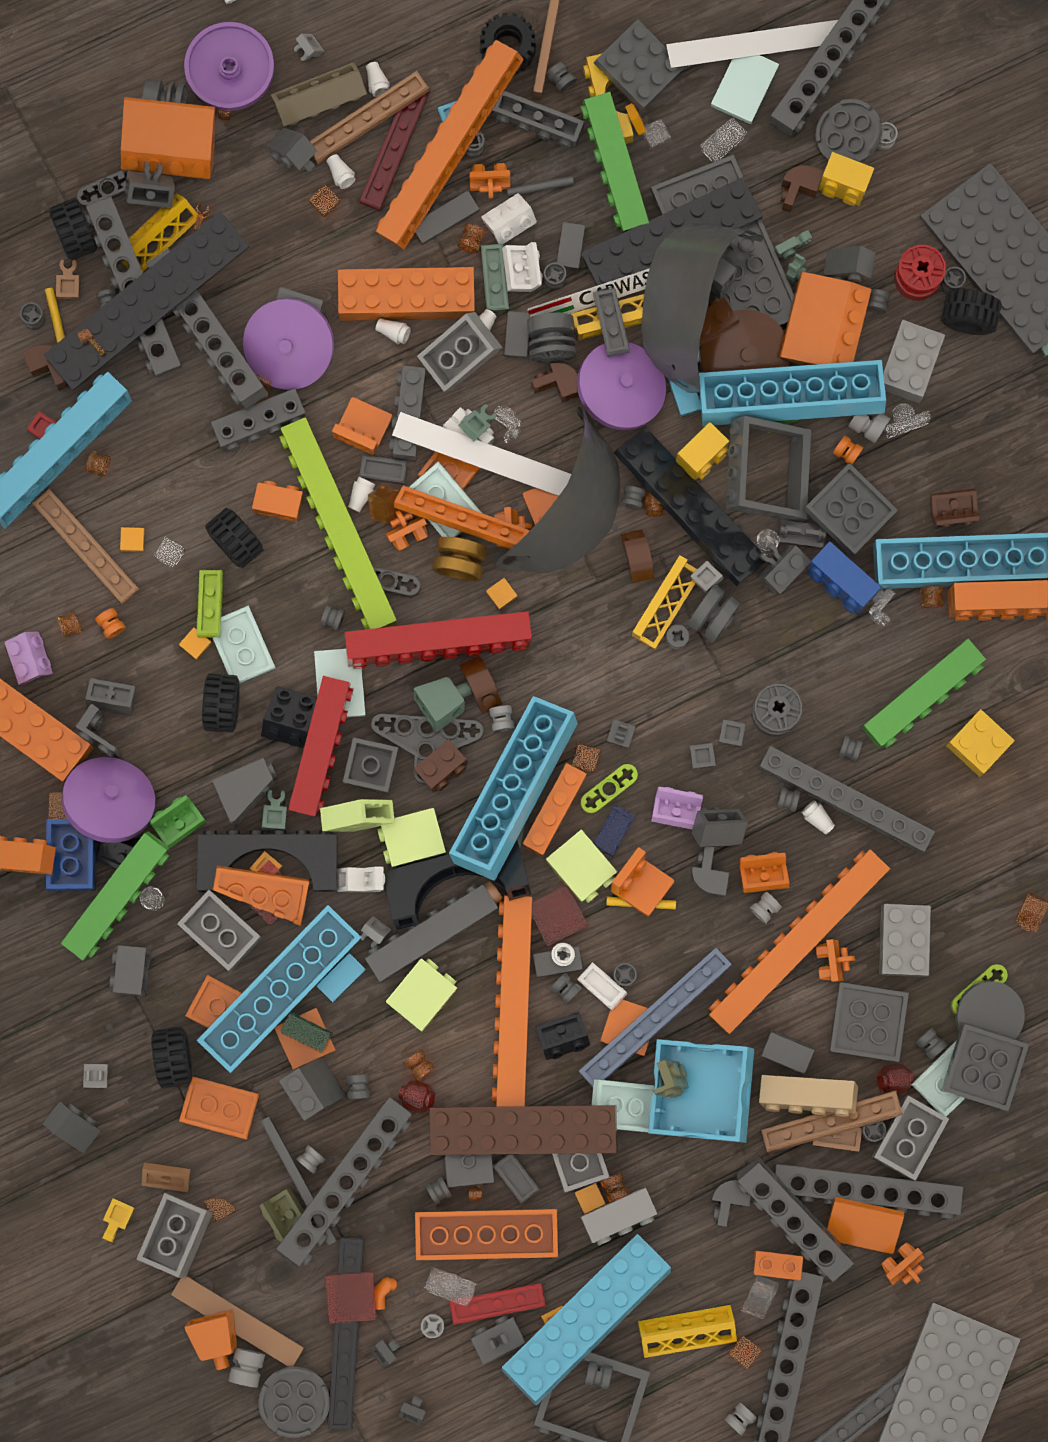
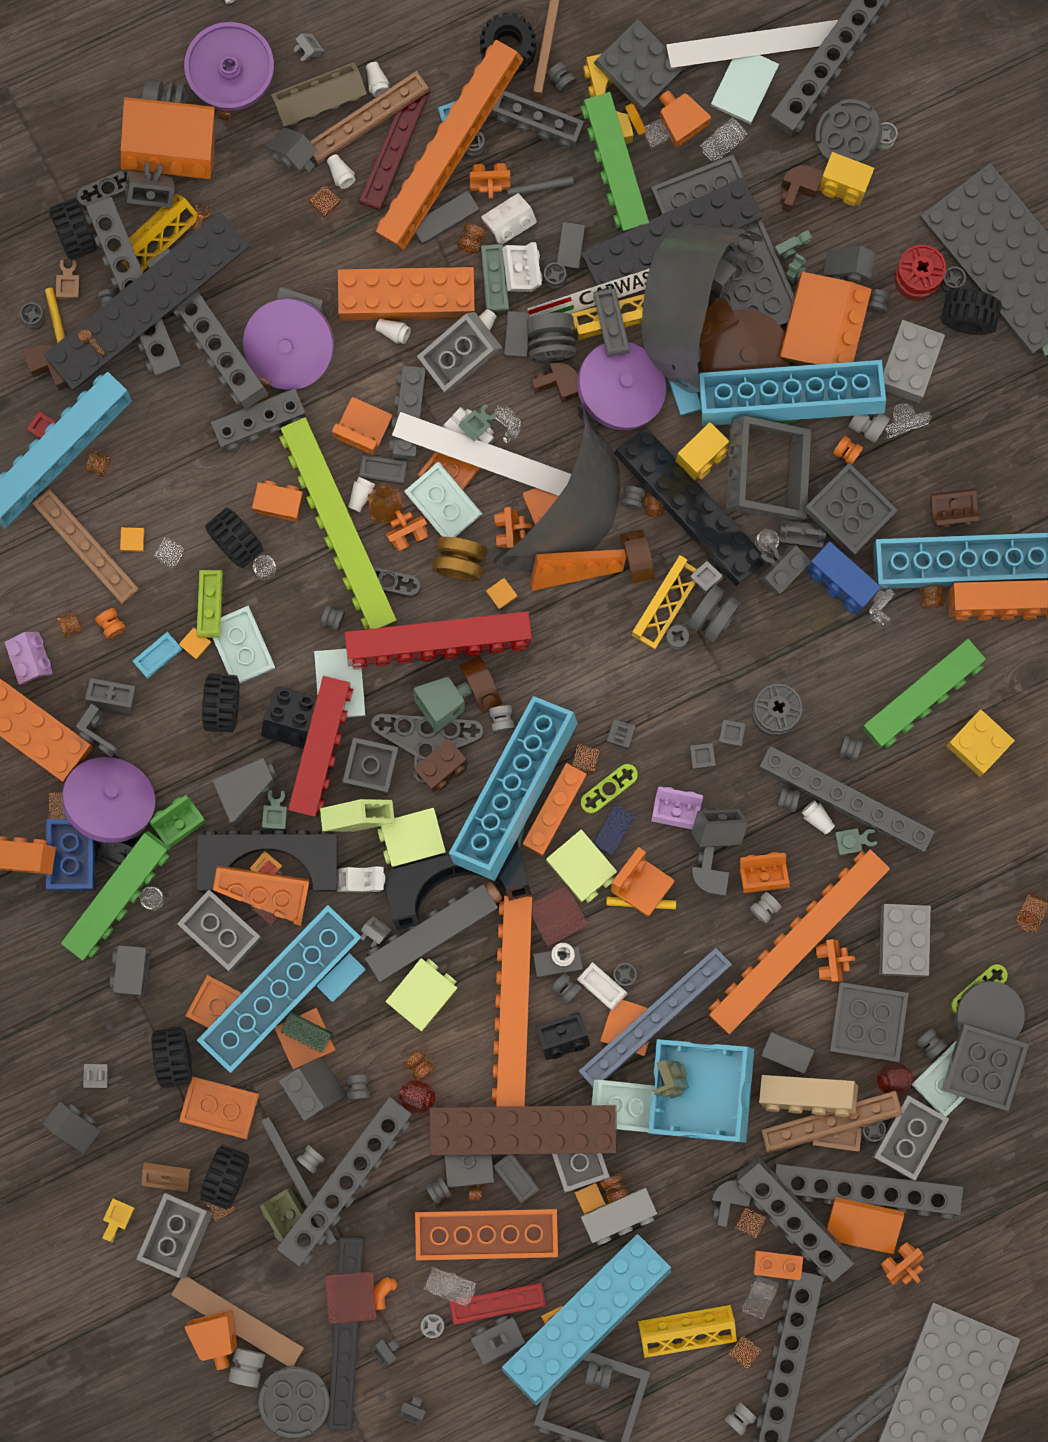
(157, 655): none -> medium azure tile
(224, 1177): none -> black tyre
(265, 572): none -> clear wheel
(459, 517): orange plate -> none
(569, 567): none -> orange wing
(682, 117): none -> orange torso
(750, 1222): none -> clear orange plate
(850, 841): none -> sand green plate

